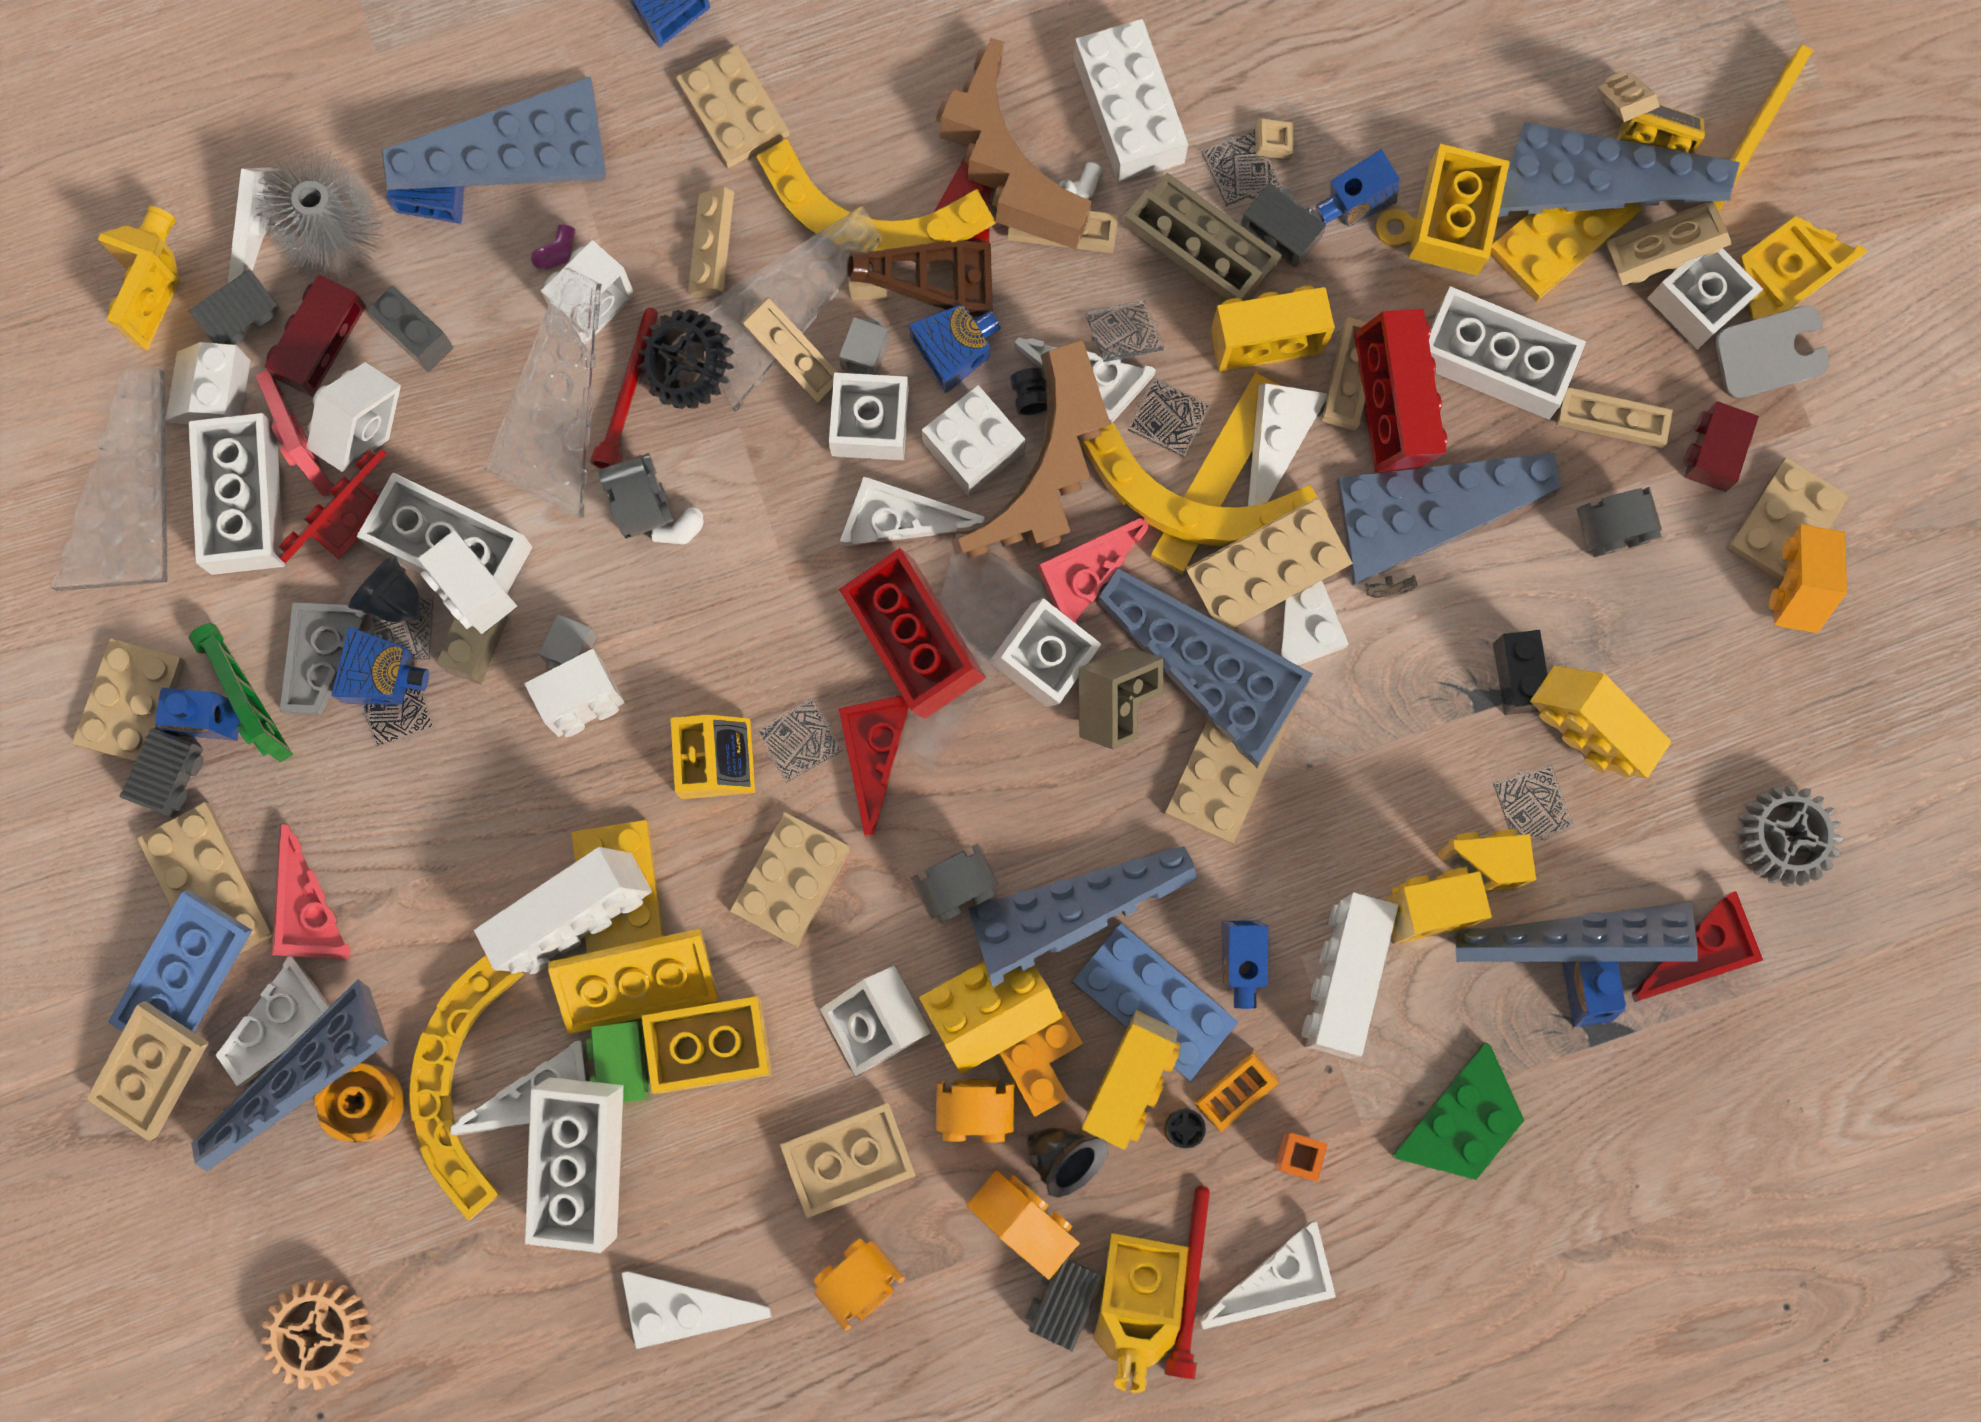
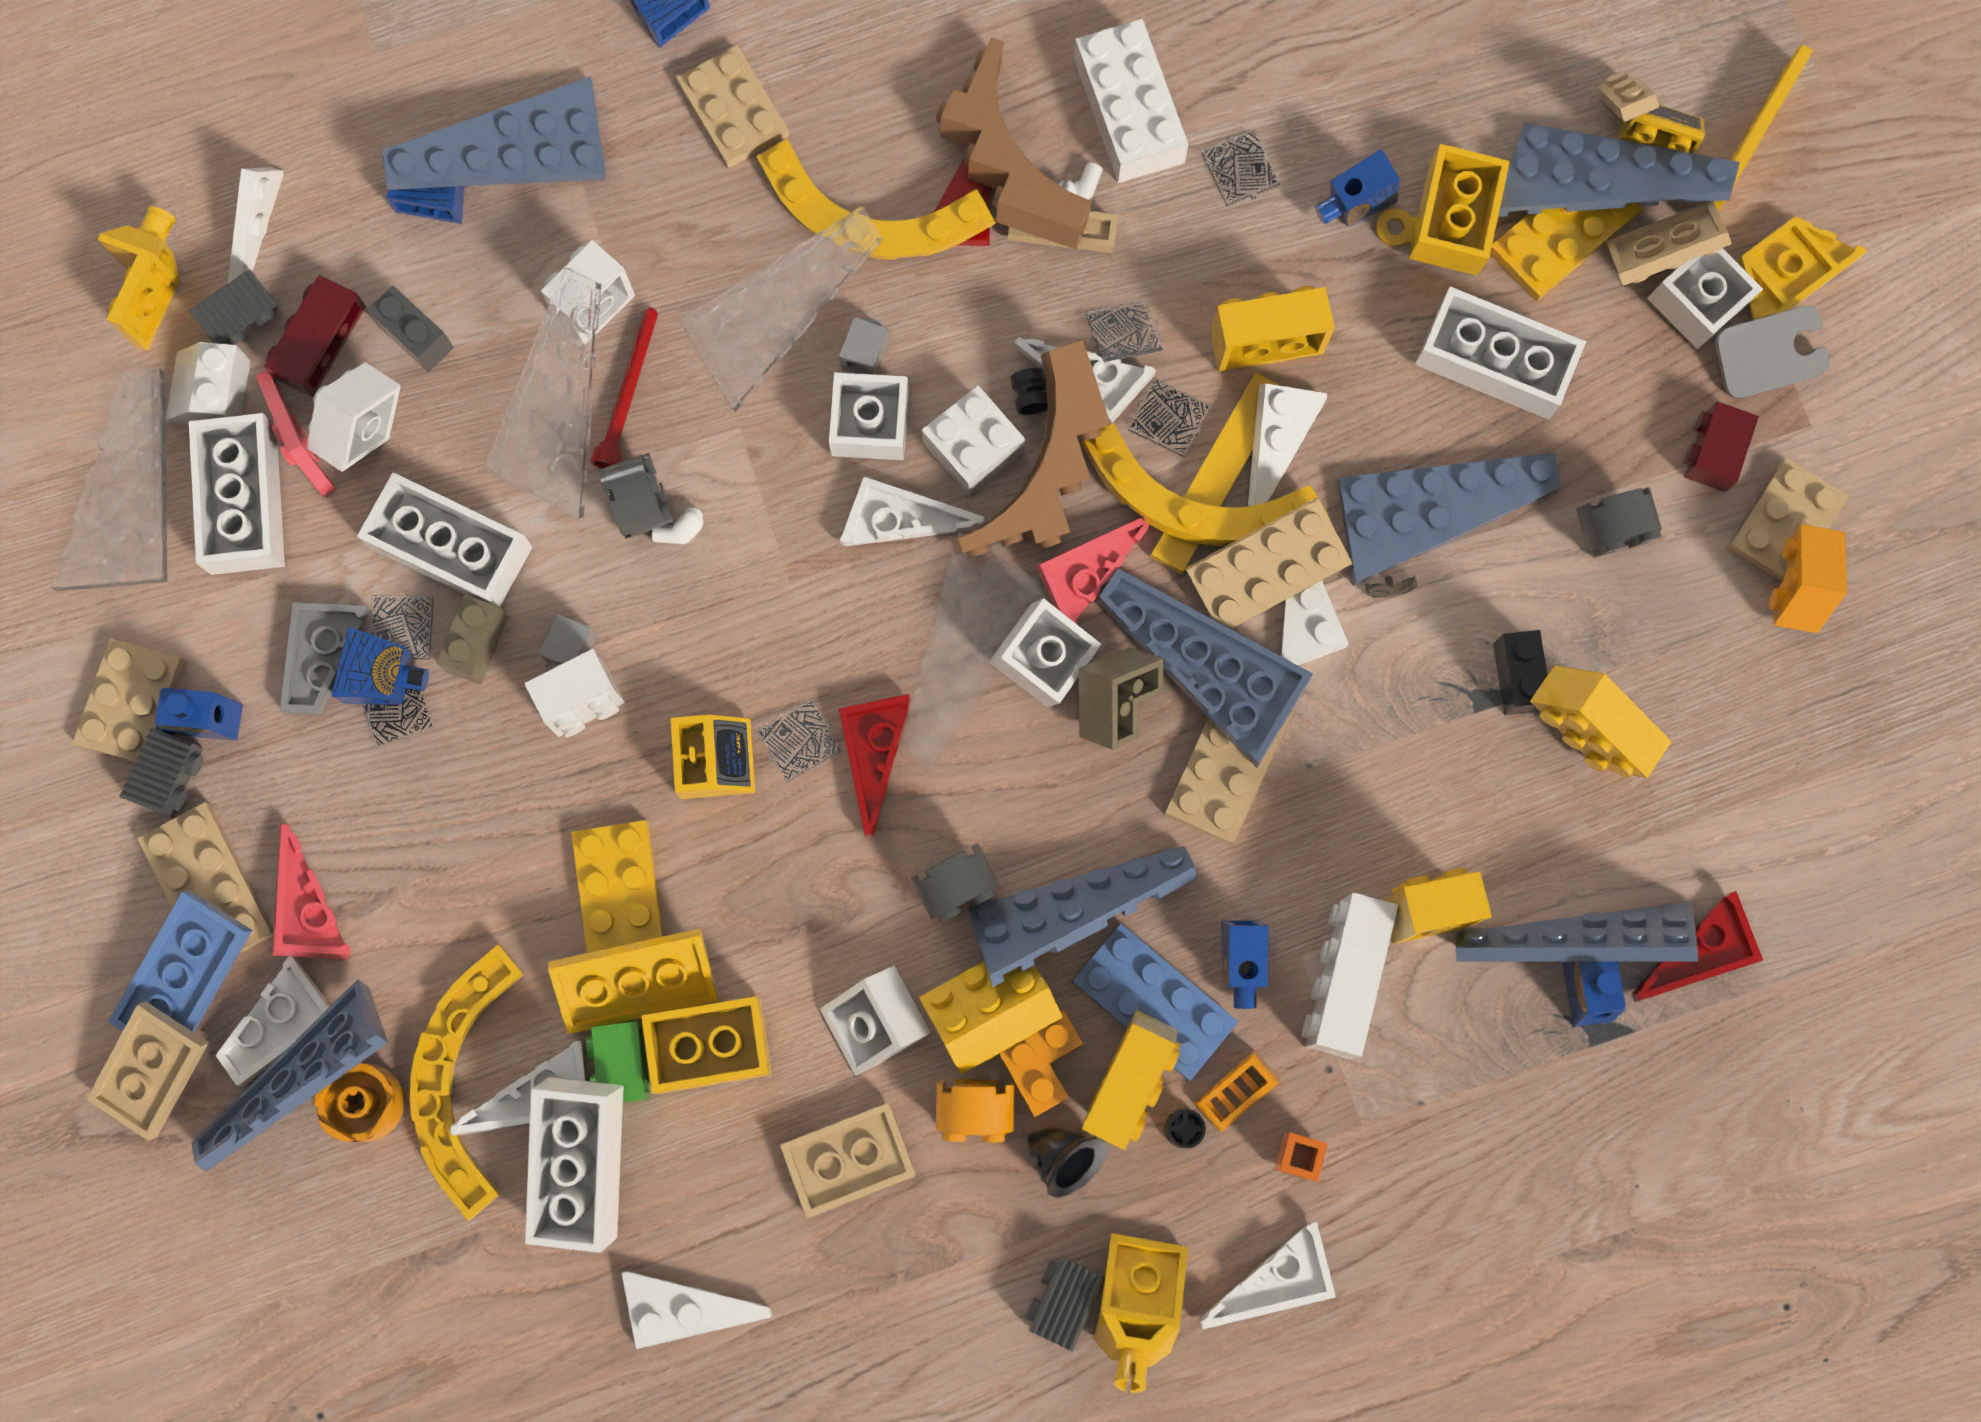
(255, 721): green plate -> none
(310, 1349): light nougat gear -> none
(320, 215): light grey piece -> none
(343, 517): red bracket -> none
(388, 594): black piece -> none
(466, 584): white brick -> none
(555, 252): magenta arm -> none
(563, 911): white brick -> none
(700, 337): black gear -> none
(711, 242): tan plate -> none
(790, 349): tan plate -> none
(790, 879): tan plate -> none
(857, 1283): light orange brick -> none
(866, 291): tan tile -> none
(912, 633): red brick -> none
(953, 343): blue torso -> none
(970, 273): reddish brown plate -> none
(1020, 1221): light orange brick -> none
(1181, 1360): red piece -> none
(1201, 239): dark tan brick -> none
(1274, 138): tan tile -> none
(1284, 224): dark grey brick -> none
(1345, 390): tan plate -> none
(1400, 390): red brick -> none
(1466, 1121): green wing -> none
(1502, 858): yellow slope -> none
(1534, 803): clear piece -> none
(1615, 417): tan plate -> none
(1802, 810): light grey gear -> none

